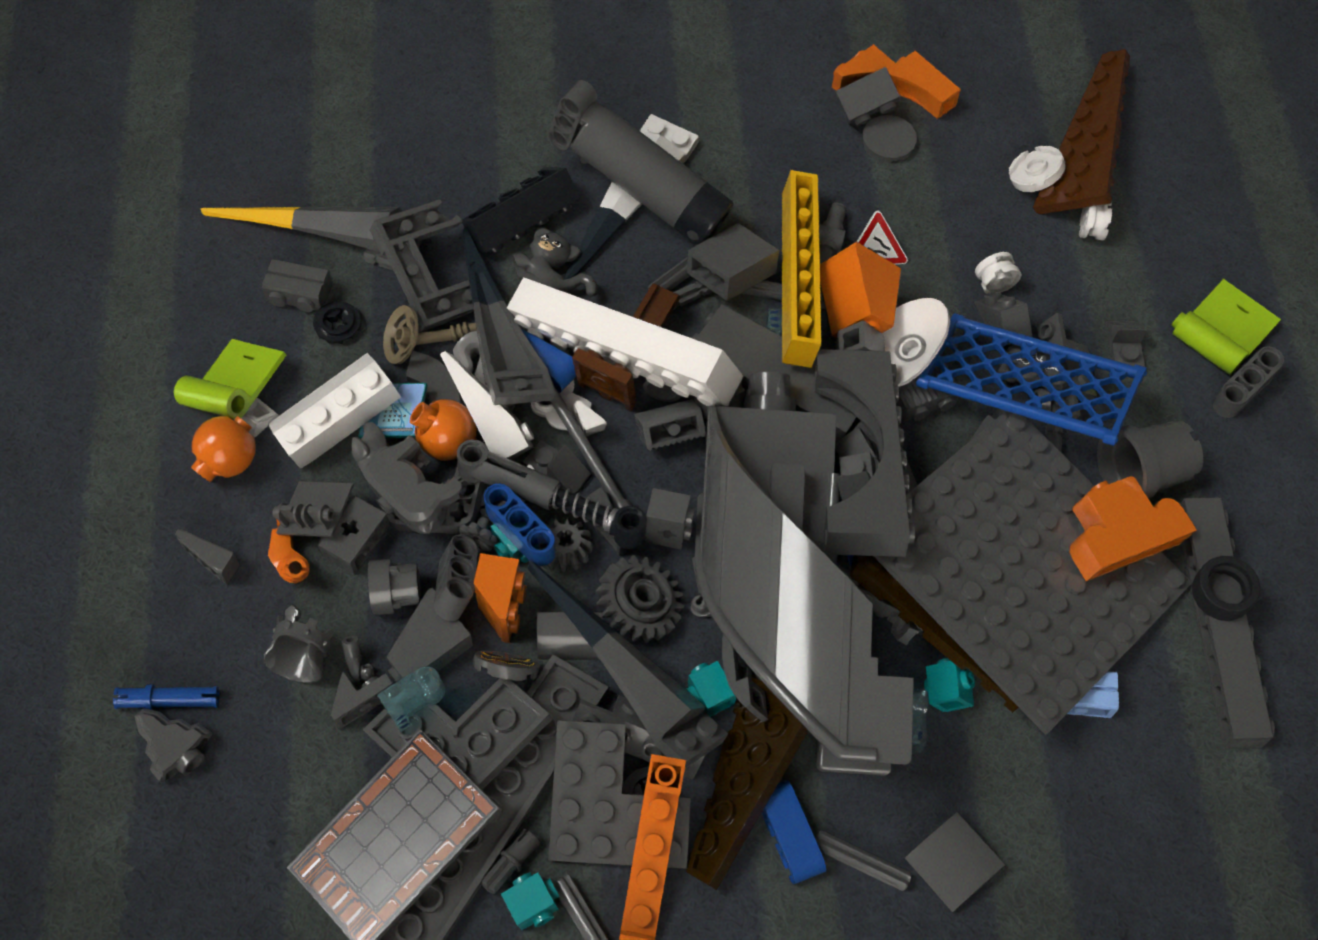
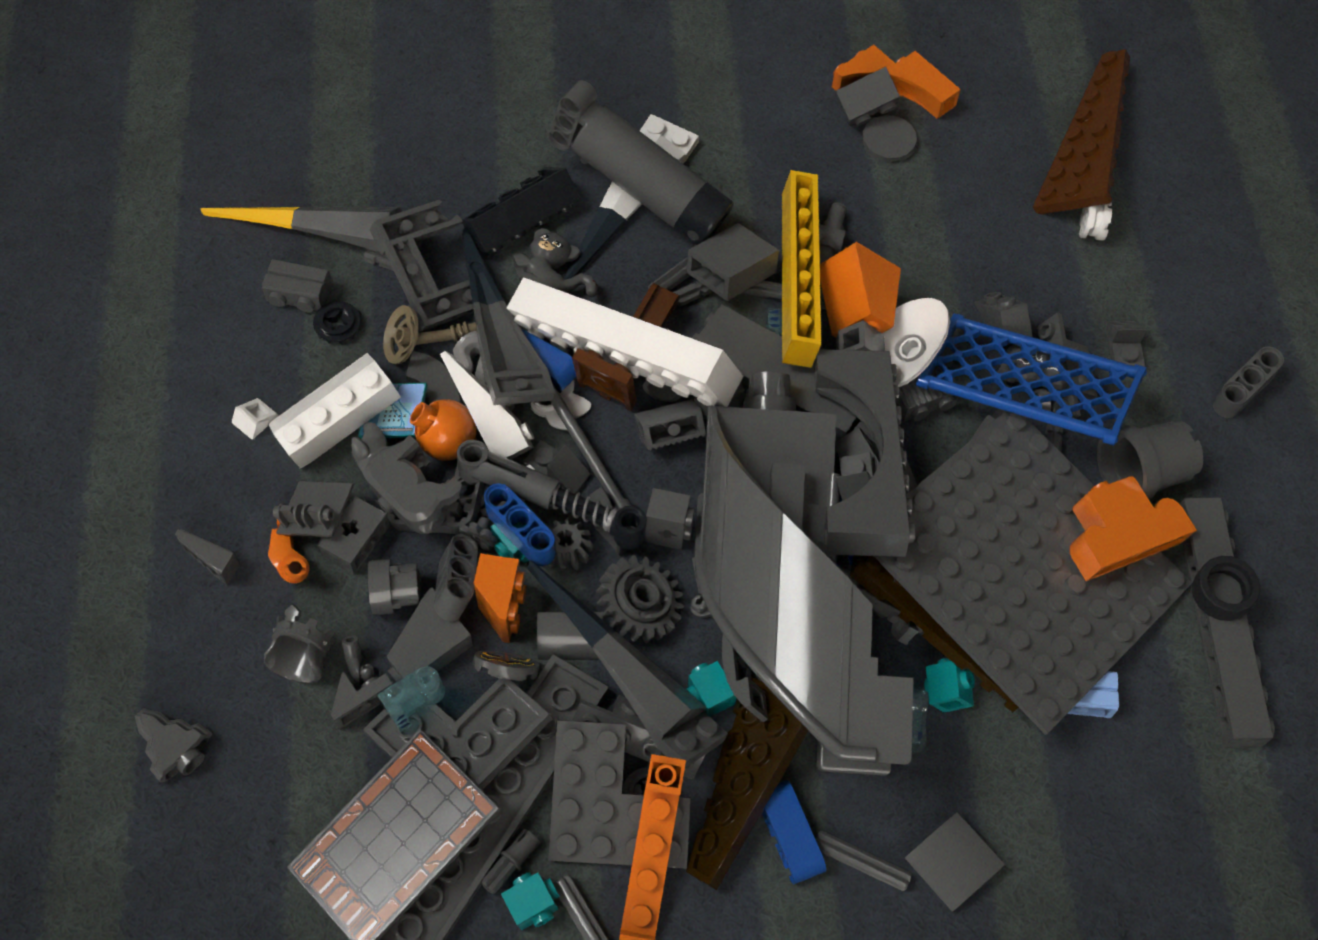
(153, 697): blue pin -> none
(223, 447): orange brick -> none
(231, 381): lime door -> none
(587, 419): white slope -> none
(881, 240): piece -> none
(998, 272): white wheel -> none
(1037, 169): white tile -> none
(1225, 327): lime door -> none

